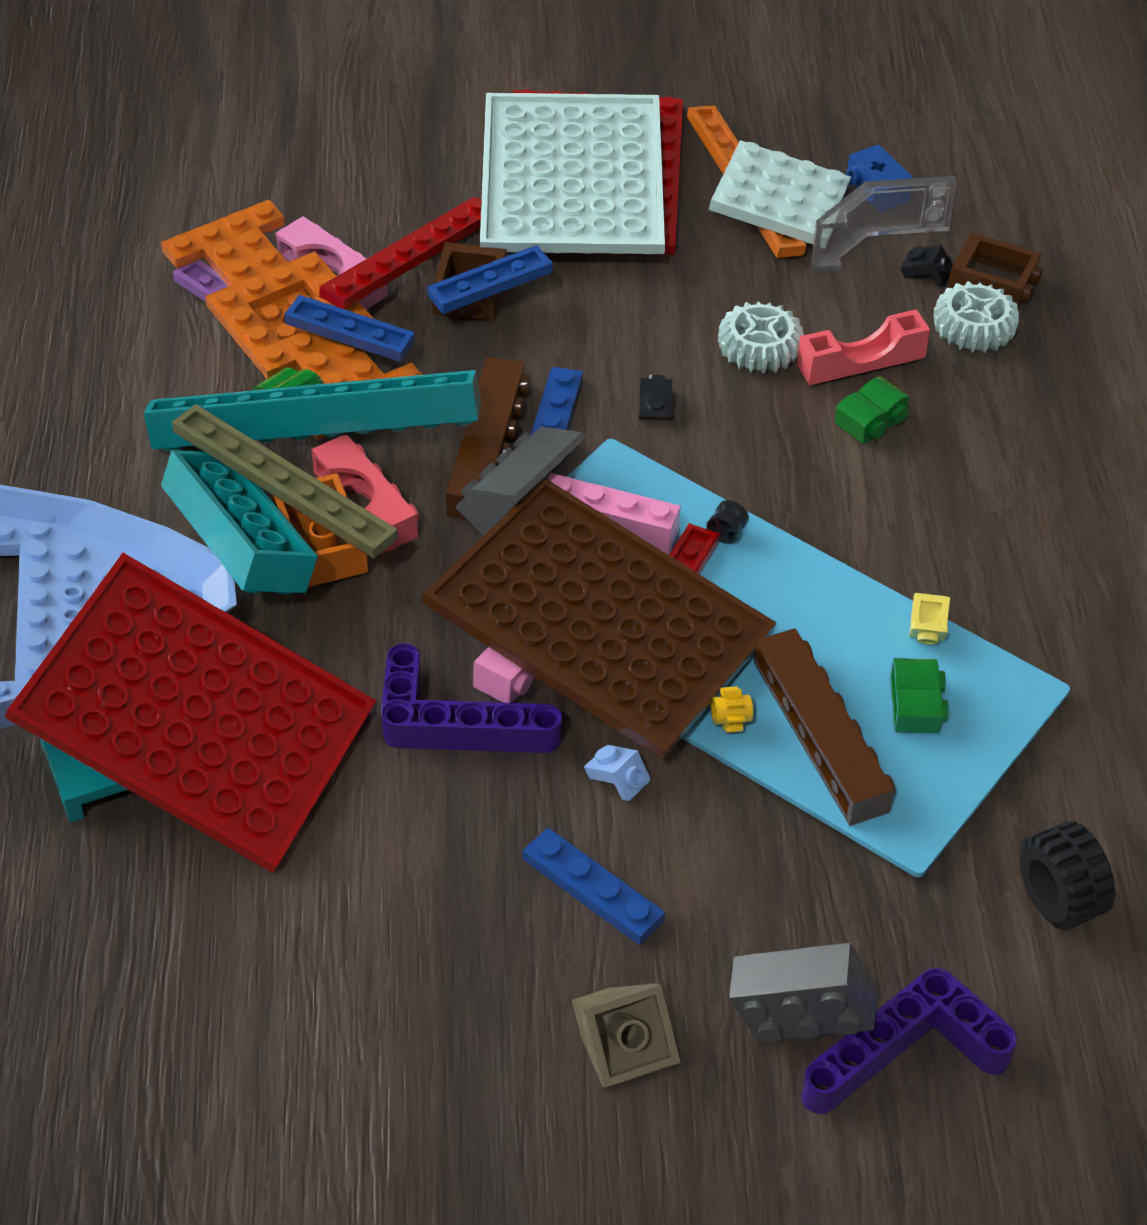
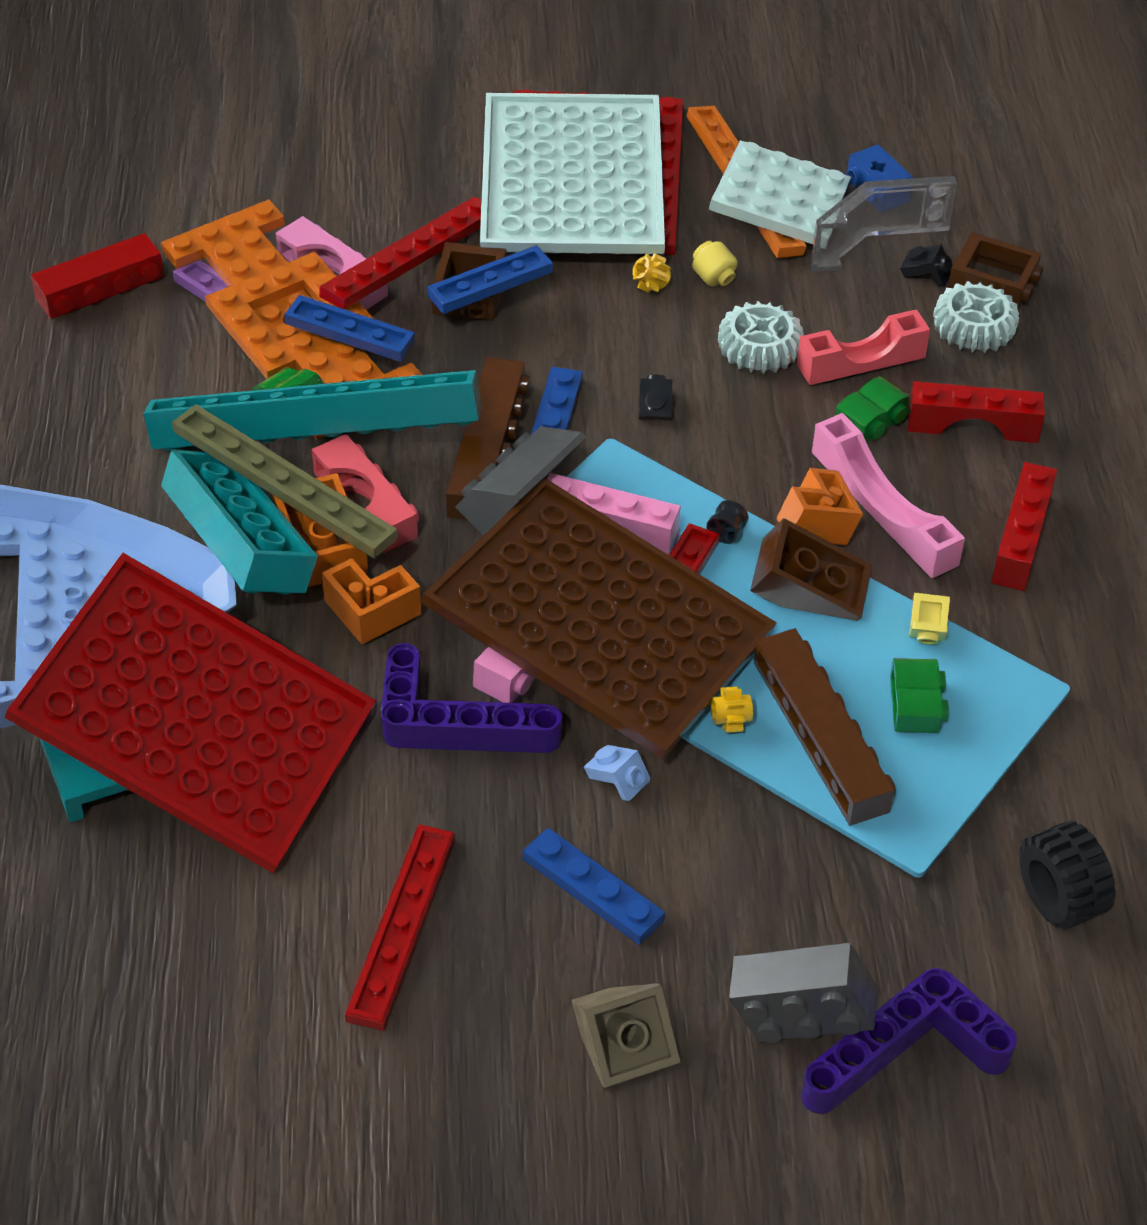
(97, 275): none -> red brick
(371, 605): none -> orange brick
(400, 928): none -> red tile
(651, 273): none -> yellow gear
(714, 263): none -> light yellow head
(810, 573): none -> reddish brown slope
(823, 506): none -> orange brick
(924, 536): none -> bright pink arch
(938, 405): none -> red arch
(1024, 526): none -> red brick

